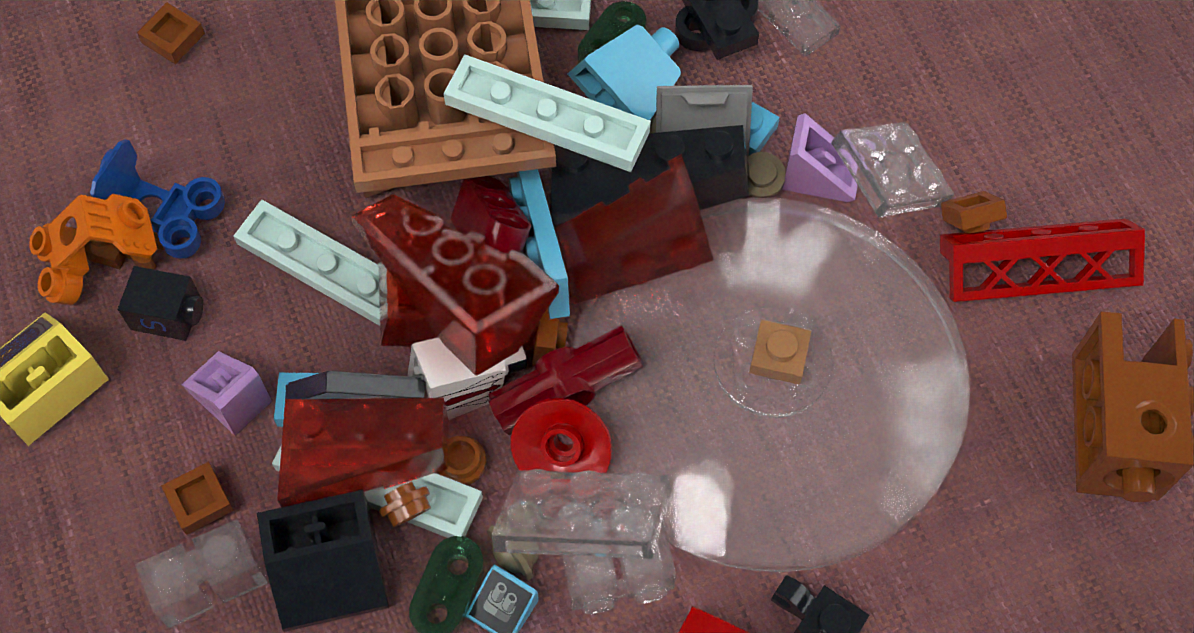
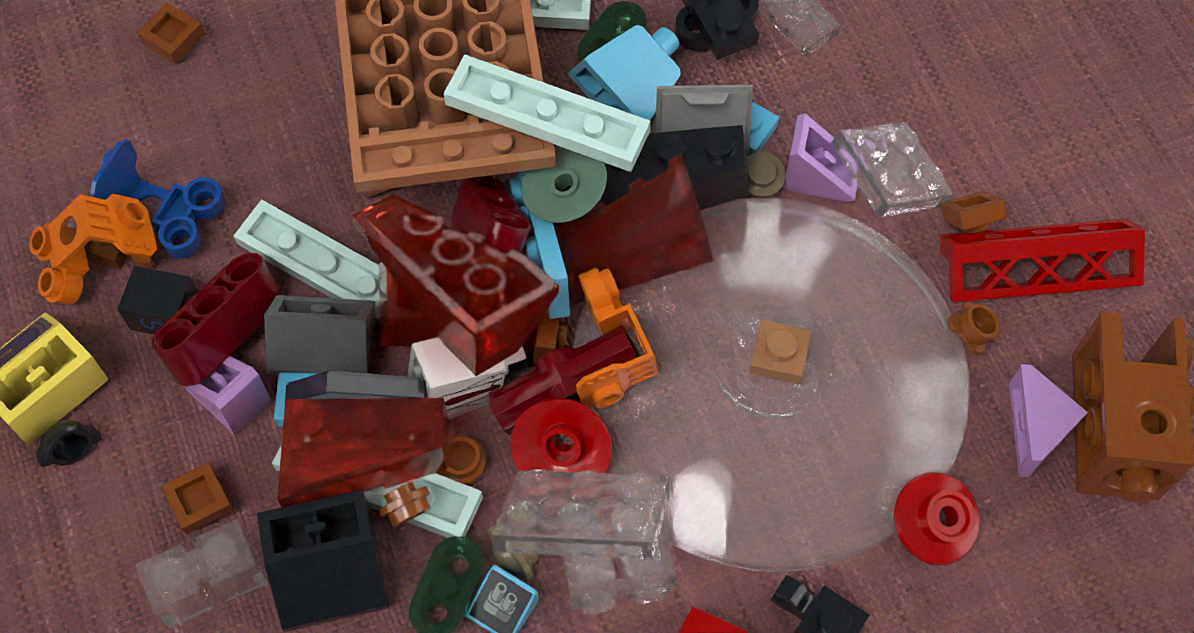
(66, 443): none -> black piece
(216, 319): none -> dark red beam
(320, 335): none -> dark grey brick
(544, 187): none -> sand green piece
(609, 383): none -> orange piece
(919, 522): none -> red piece
(975, 326): none -> dark orange plate
(1040, 416): none -> lavender slope

